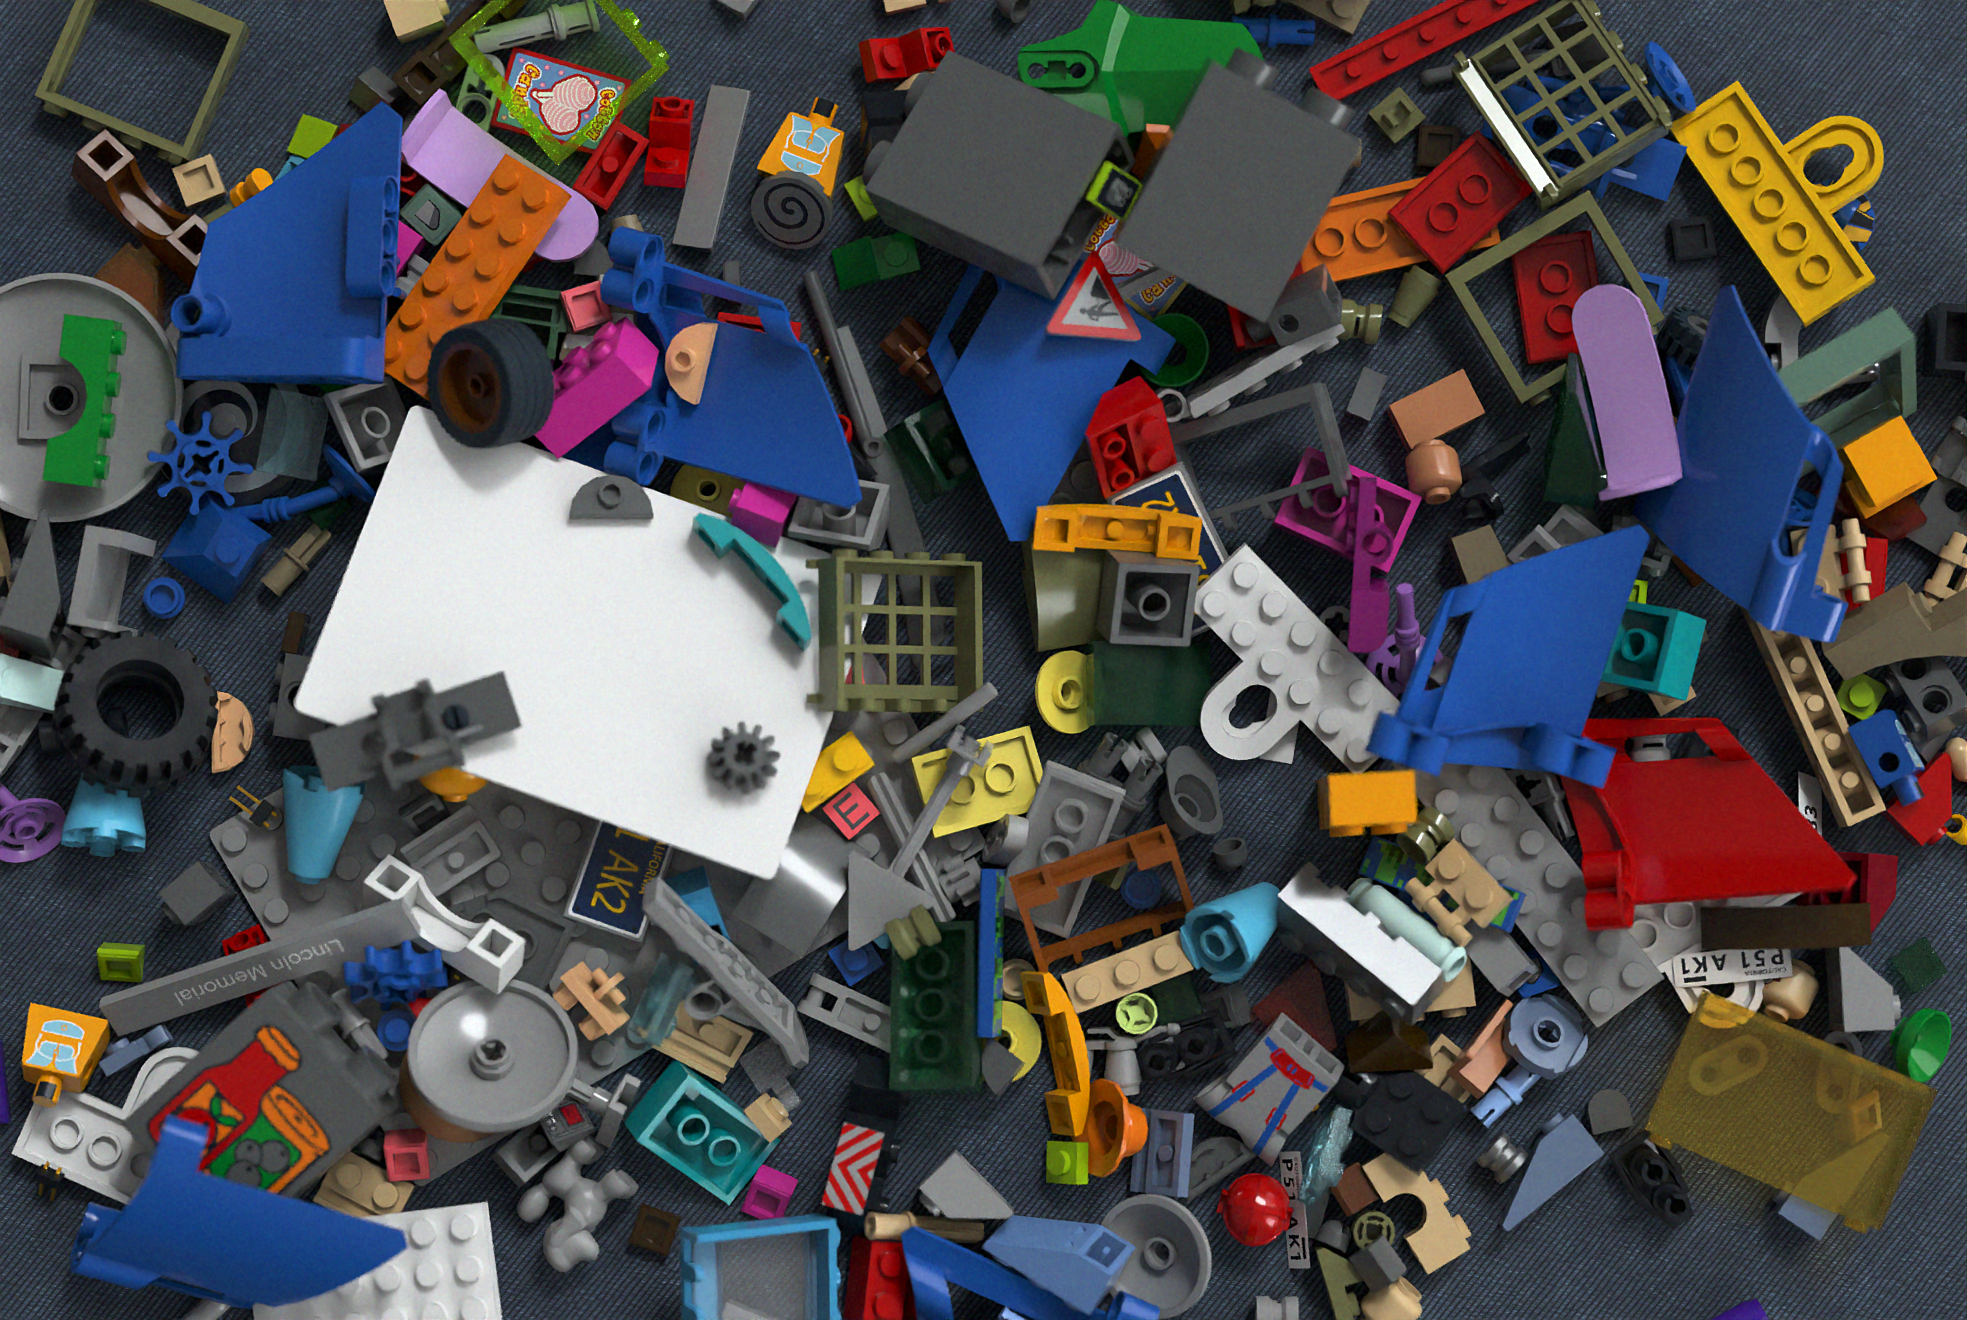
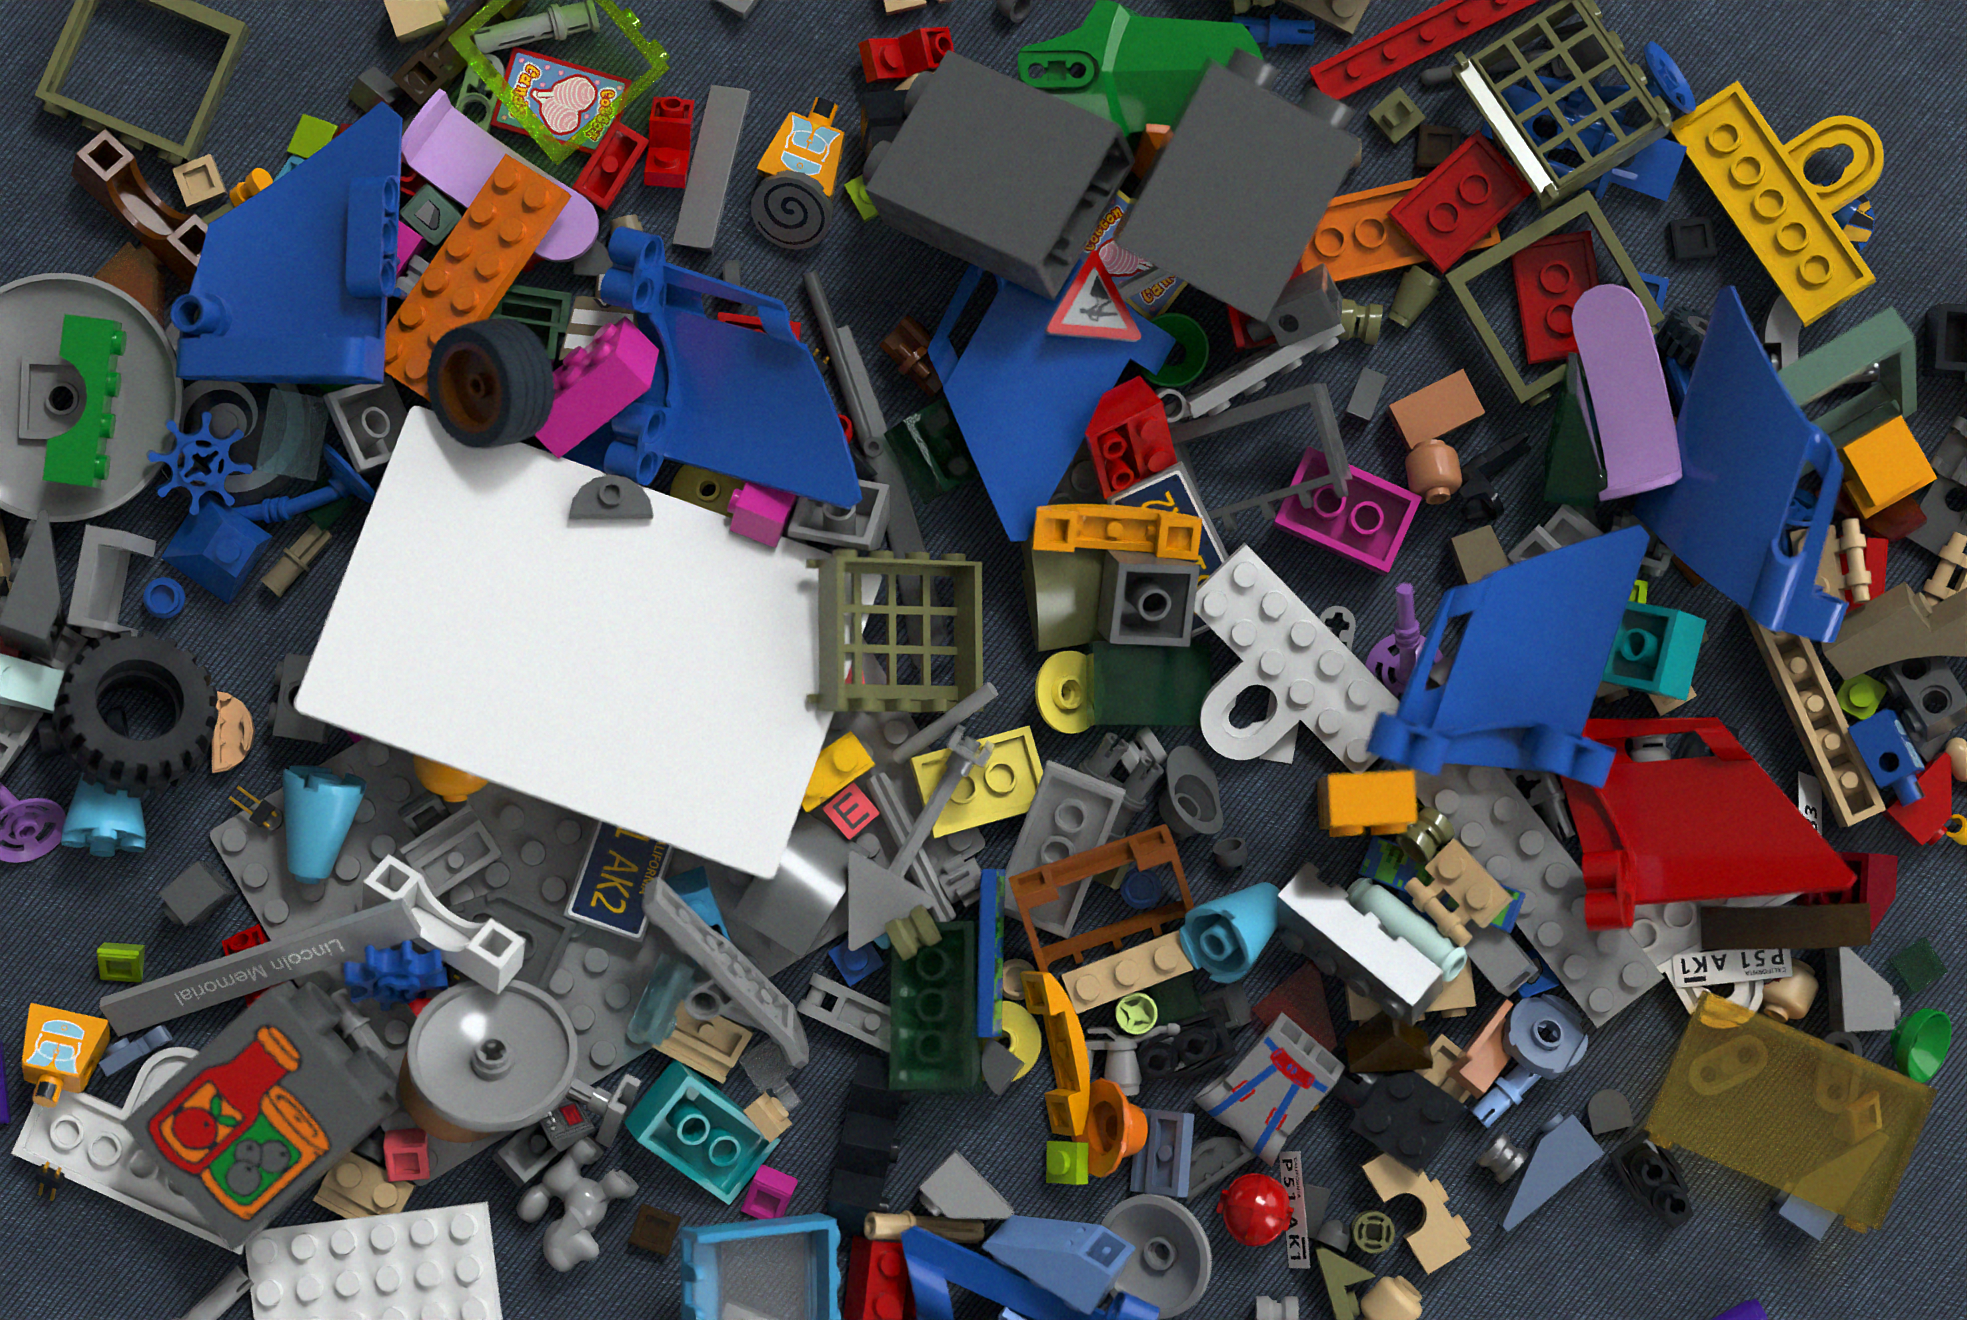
(224, 1235): blue panel -> none
(296, 633): dark brown tile -> none
(395, 1029): blue plate -> none
(413, 717): dark grey piece -> none
(584, 307): coral tile -> none
(597, 995): light nougat hips -> none
(689, 359): light nougat plate -> none
(723, 537): teal slope -> none
(727, 753): dark grey gear -> none
(852, 1168): tile -> none
(875, 260): green slope -> none
(1005, 840): light grey beam -> none
(1113, 191): slope -> none
(1324, 1155): clear light blue plate -> none
(1354, 1189): reddish brown slope -> none
(1368, 595): magenta plate -> none
(1378, 1264): dark grey slope -> none

